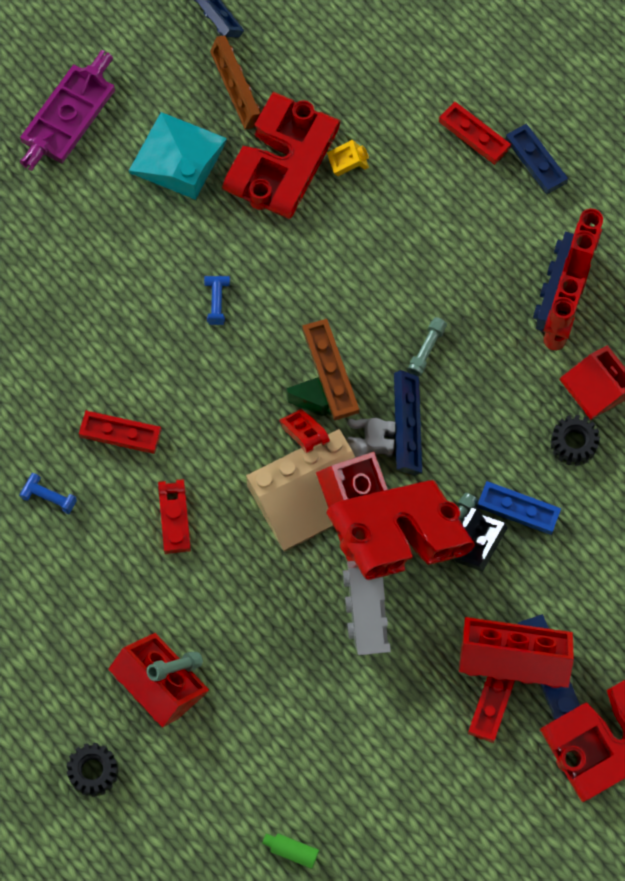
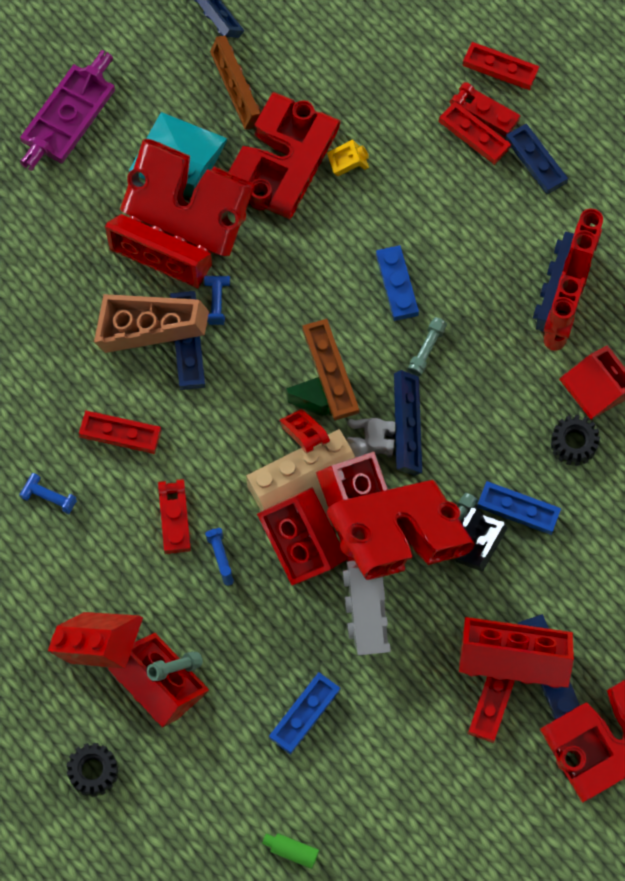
(96, 639): none -> red slope
(145, 321): none -> nougat wedge
(158, 250): none -> red slope
(162, 201): none -> red connector
(189, 355): none -> dark blue plate
(215, 538): none -> blue piece
(302, 536): none -> red slope
(304, 713): none -> blue plate
(397, 283): none -> blue plate
(486, 109): none -> red plate
(500, 66): none -> red plate

